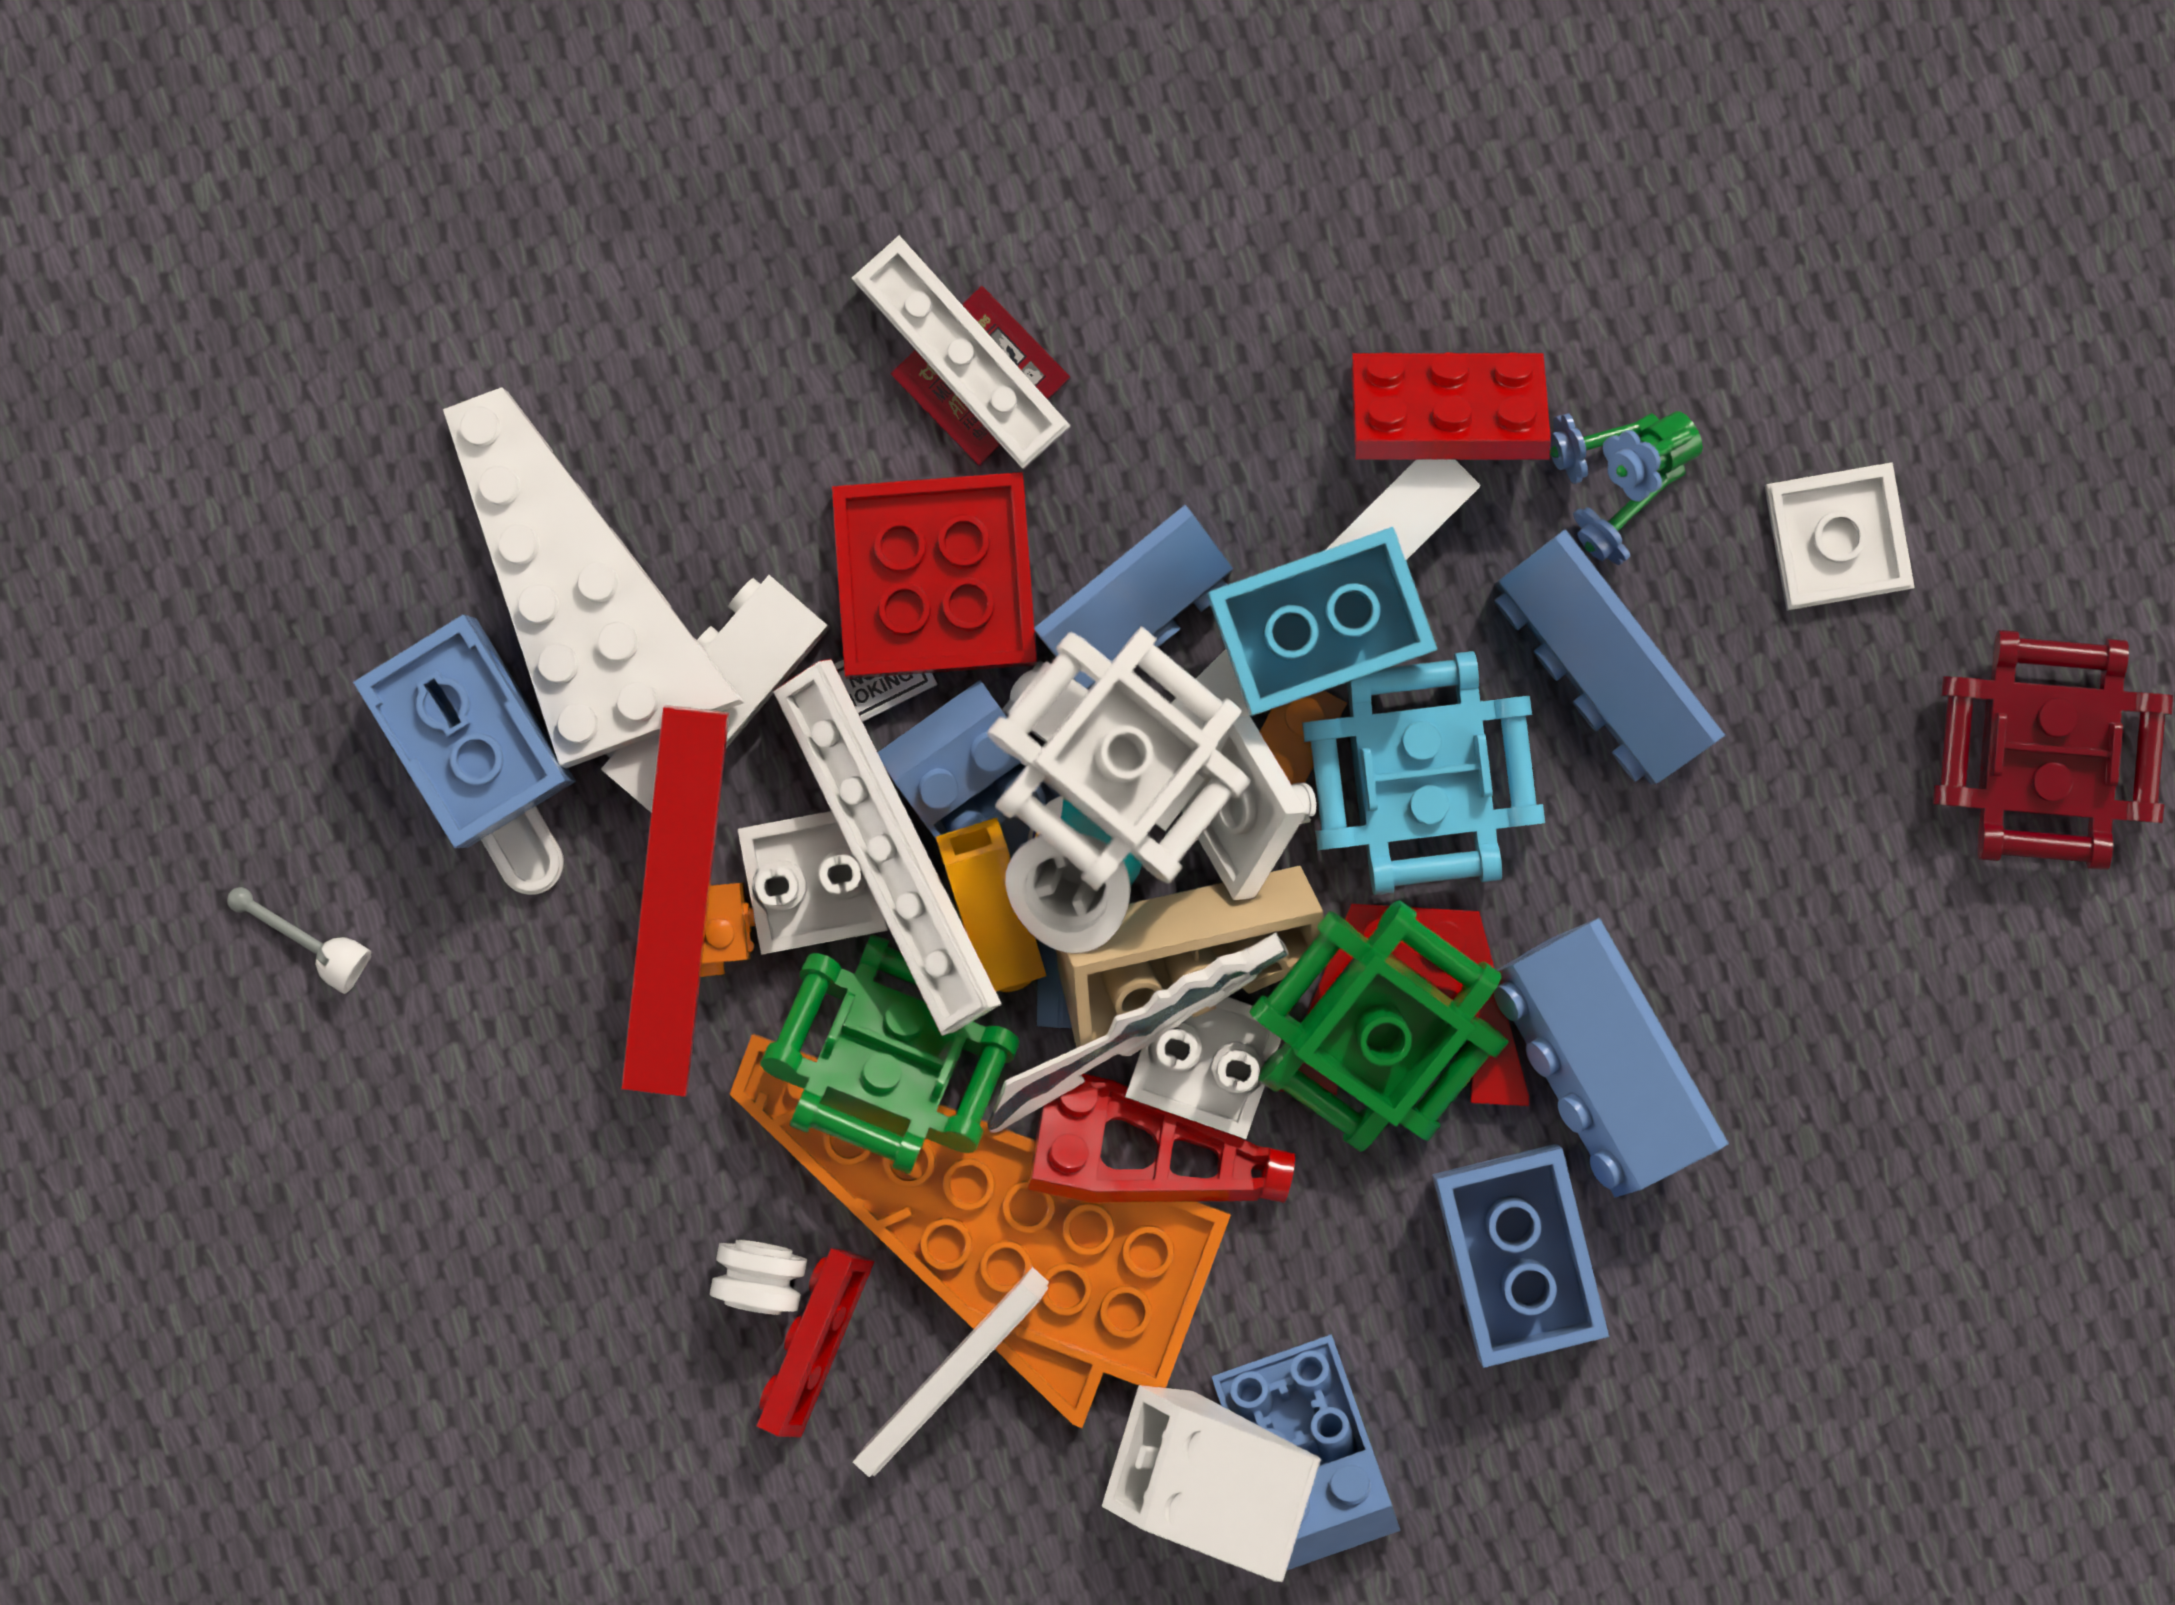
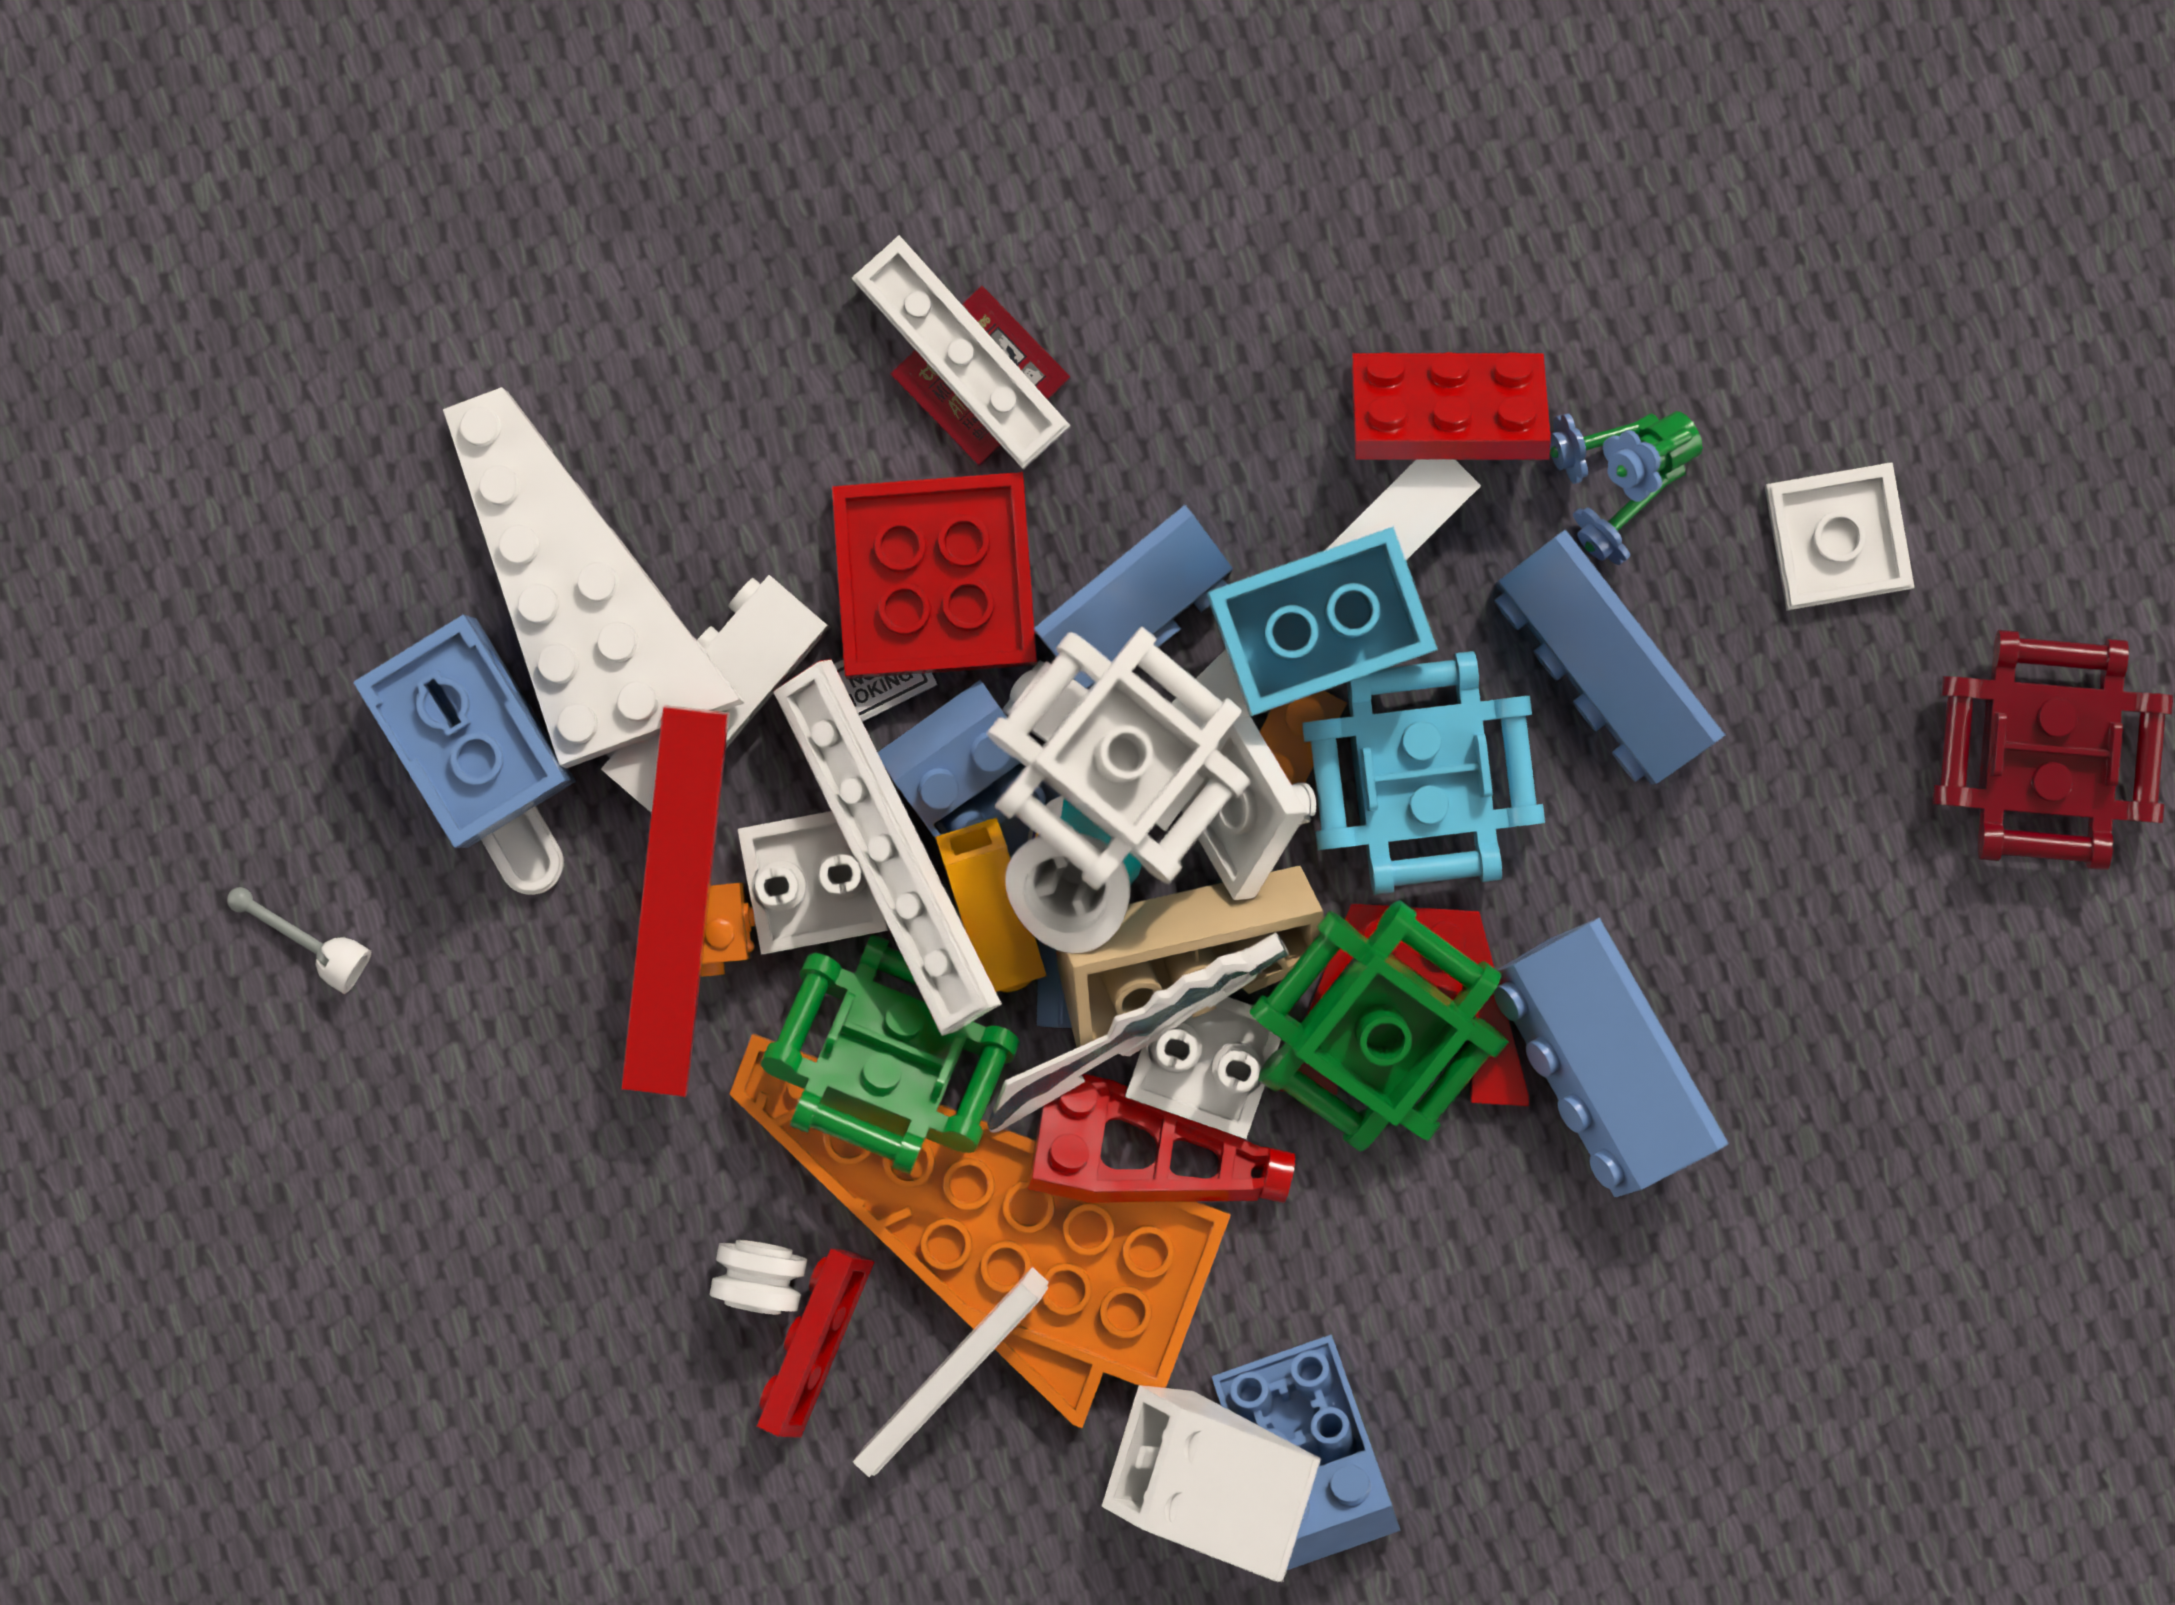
(1520, 1255): medium blue brick -> none

